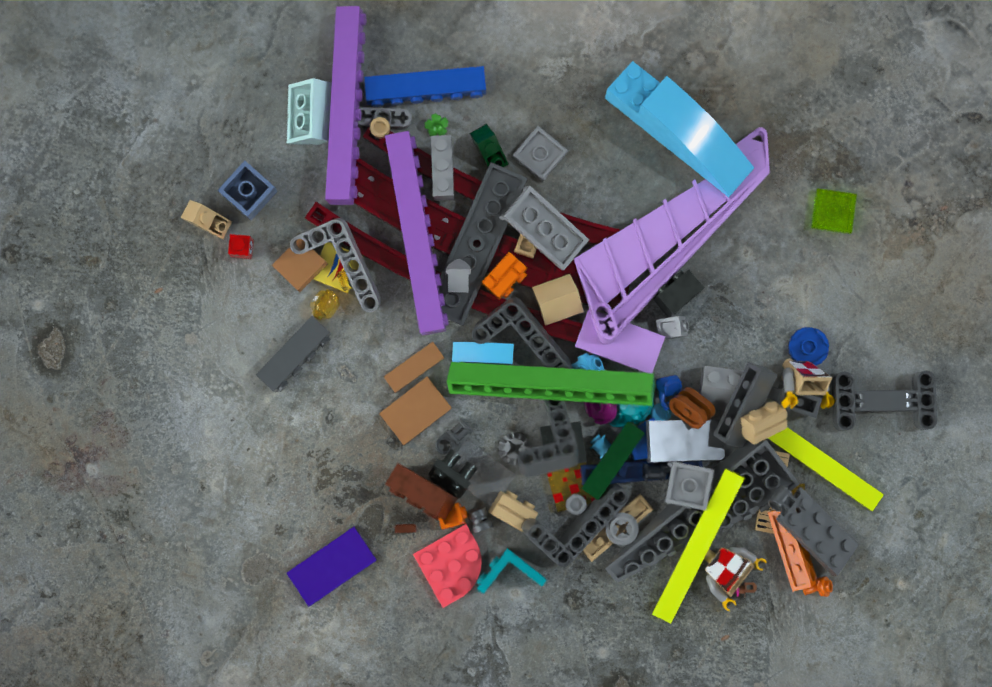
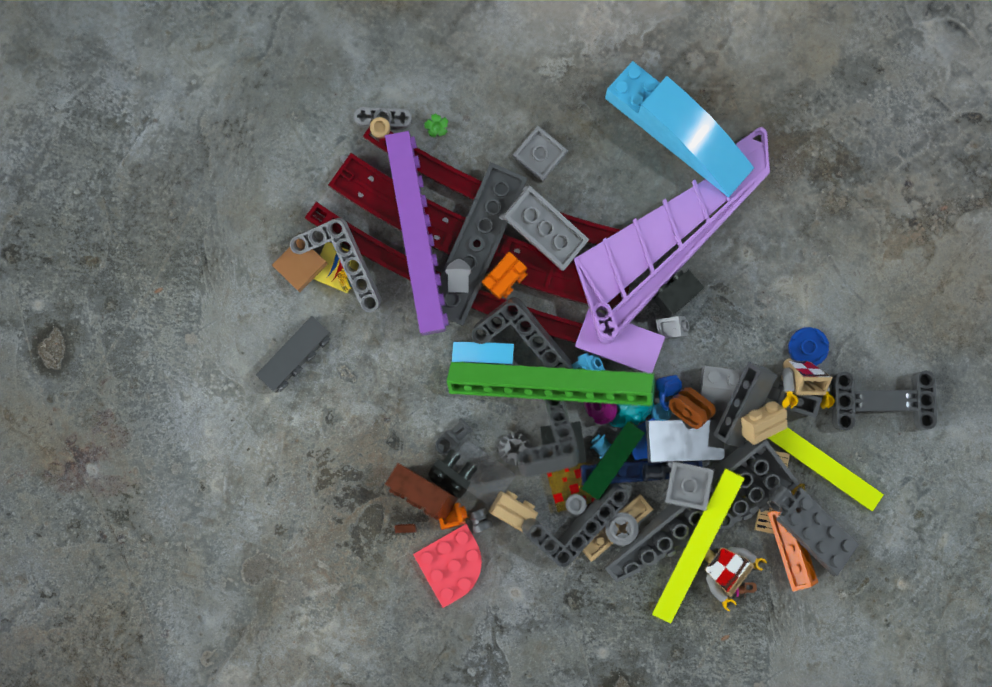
(206, 219): tan slope -> none
(240, 246): red brick -> none
(247, 190): sand blue brick -> none
(309, 112): light aqua slope -> none
(324, 304): clear yellow head -> none
(331, 566): dark purple tile -> none
(345, 106): medium lavender brick -> none
(414, 367): medium nougat tile -> none
(415, 411): medium nougat tile -> none
(425, 86): blue brick -> none
(442, 167): light grey brick -> none
(488, 146): dark green slope -> none
(497, 566): teal bracket -> none
(525, 248): tan tile -> none
(558, 299): tan slope -> none
(823, 585): orange plate -> none
(833, 211): clear neon green tile -> none

